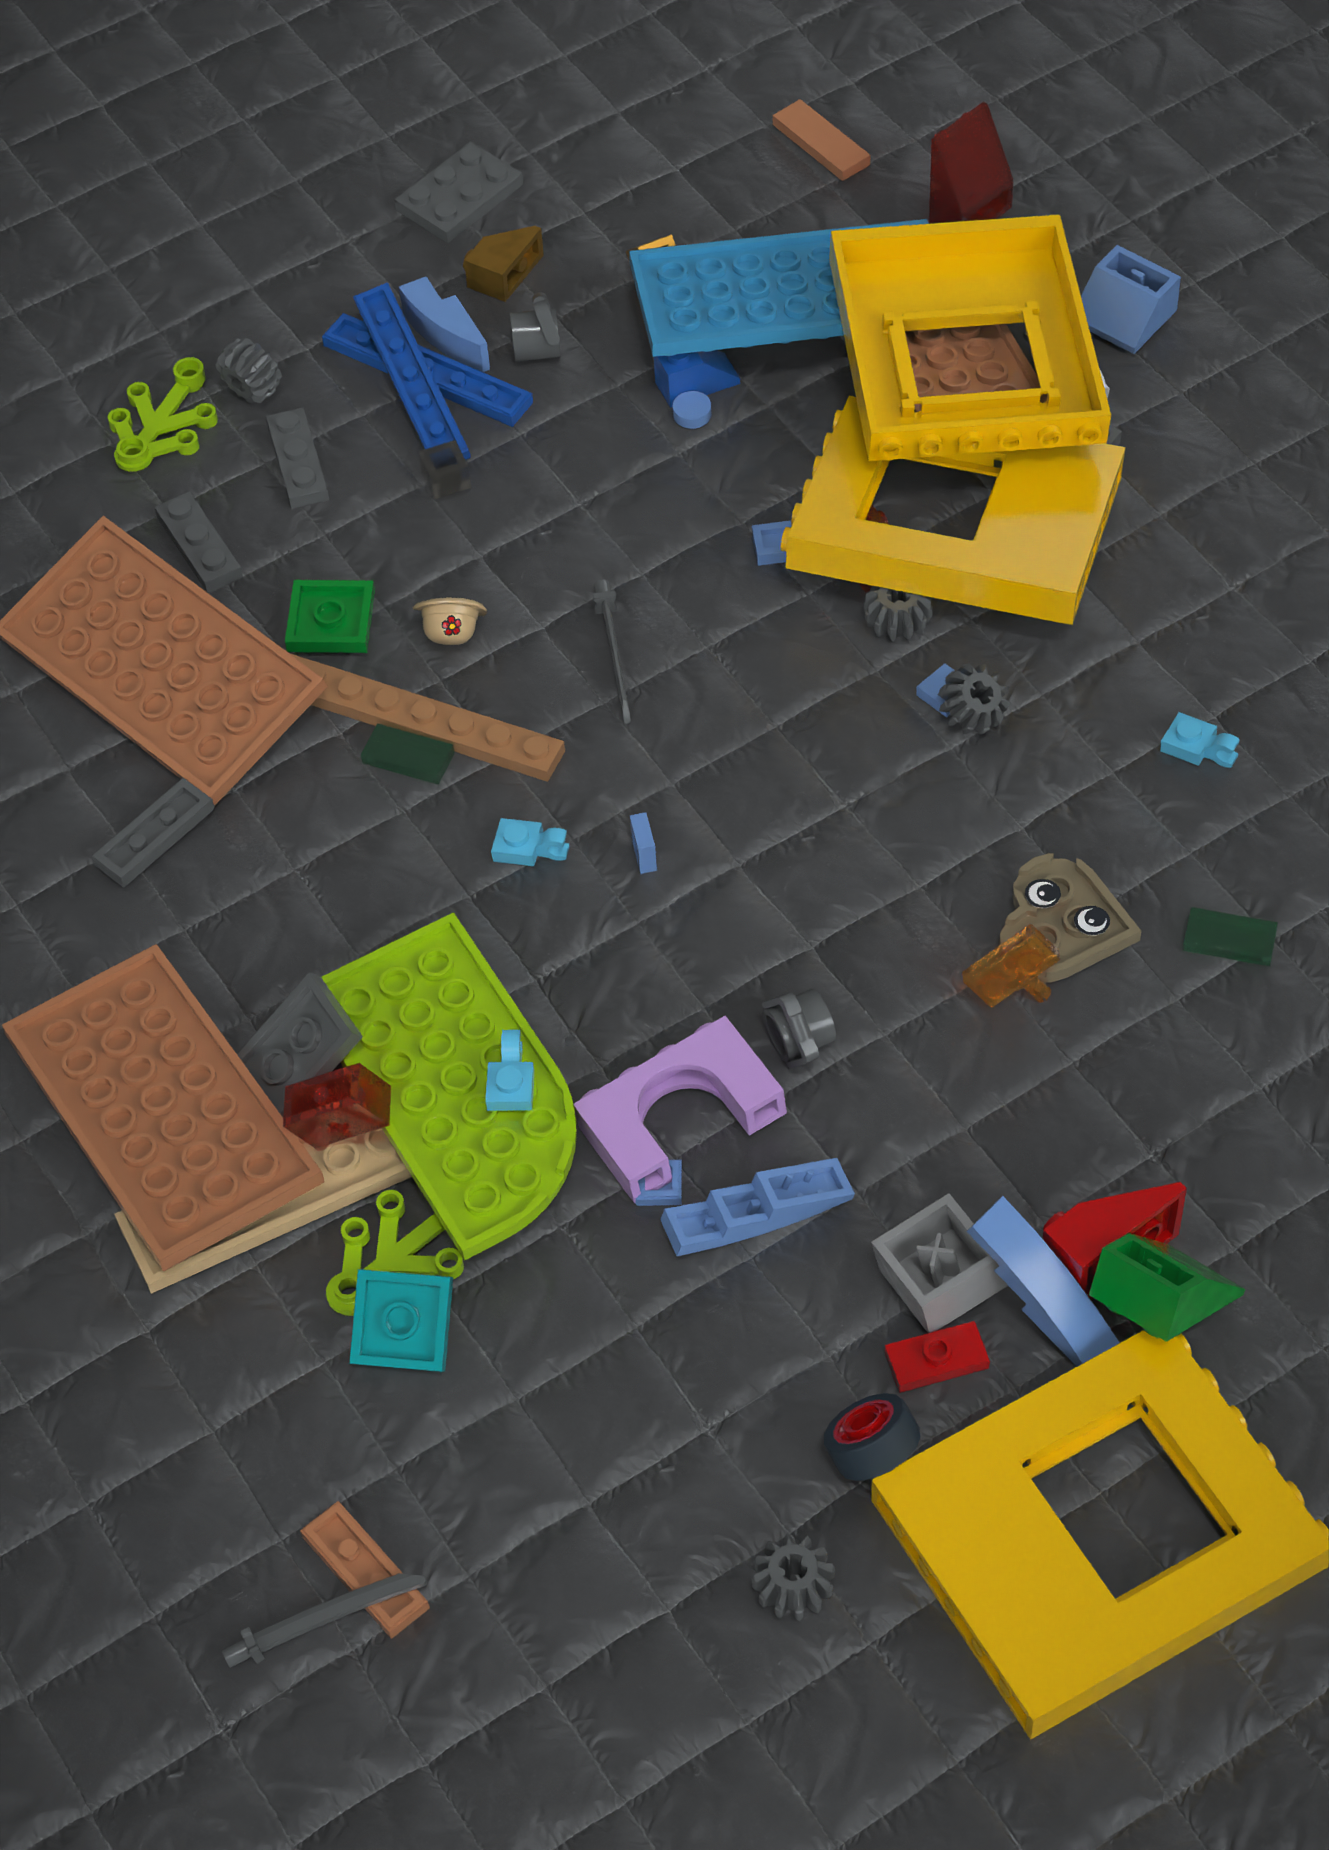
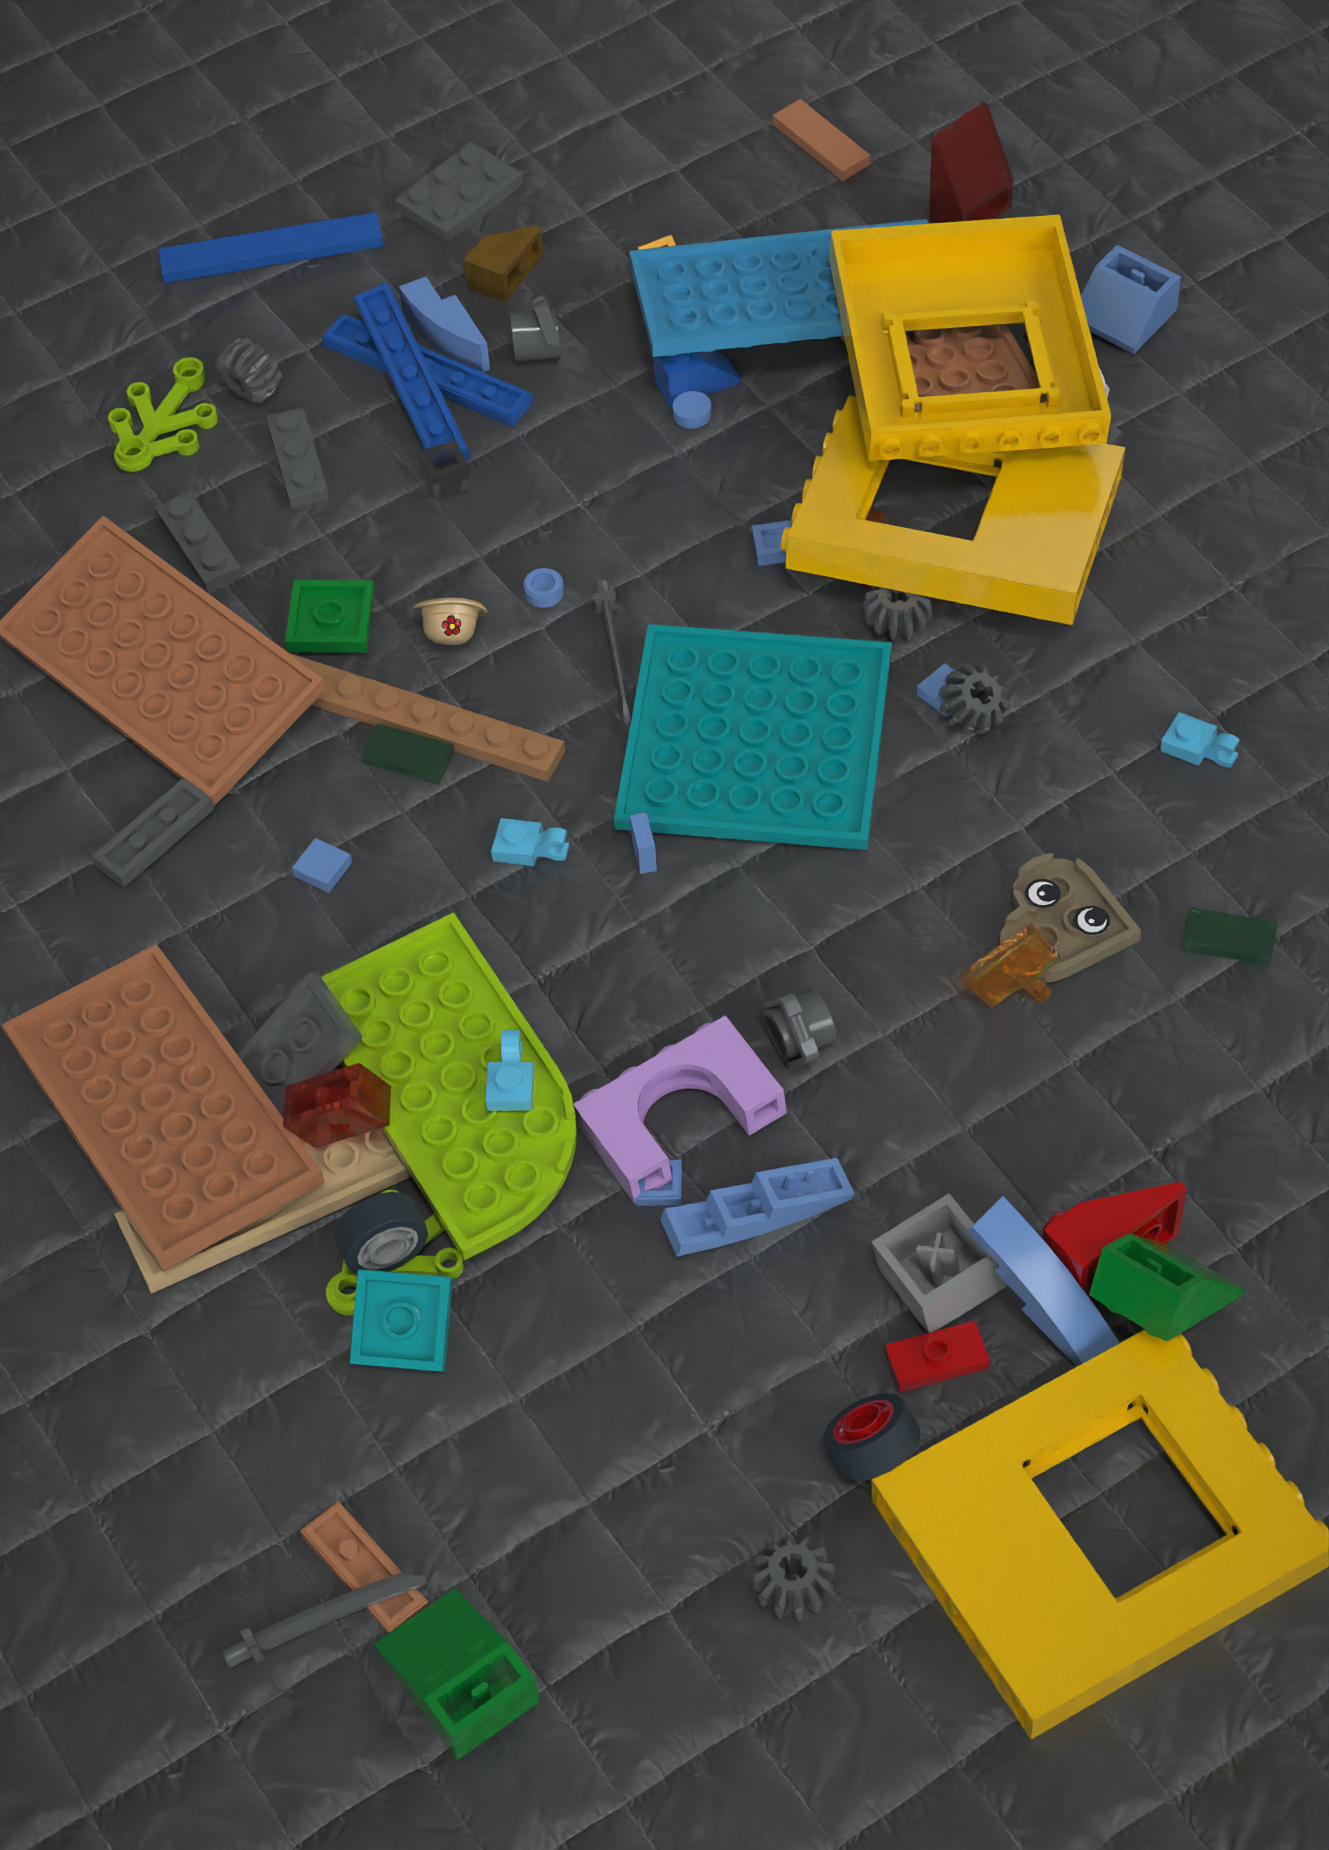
(270, 247): none -> blue tile
(322, 865): none -> medium blue tile
(381, 1232): none -> black wheel
(459, 1672): none -> green slope
(543, 587): none -> medium blue tile
(755, 736): none -> teal plate

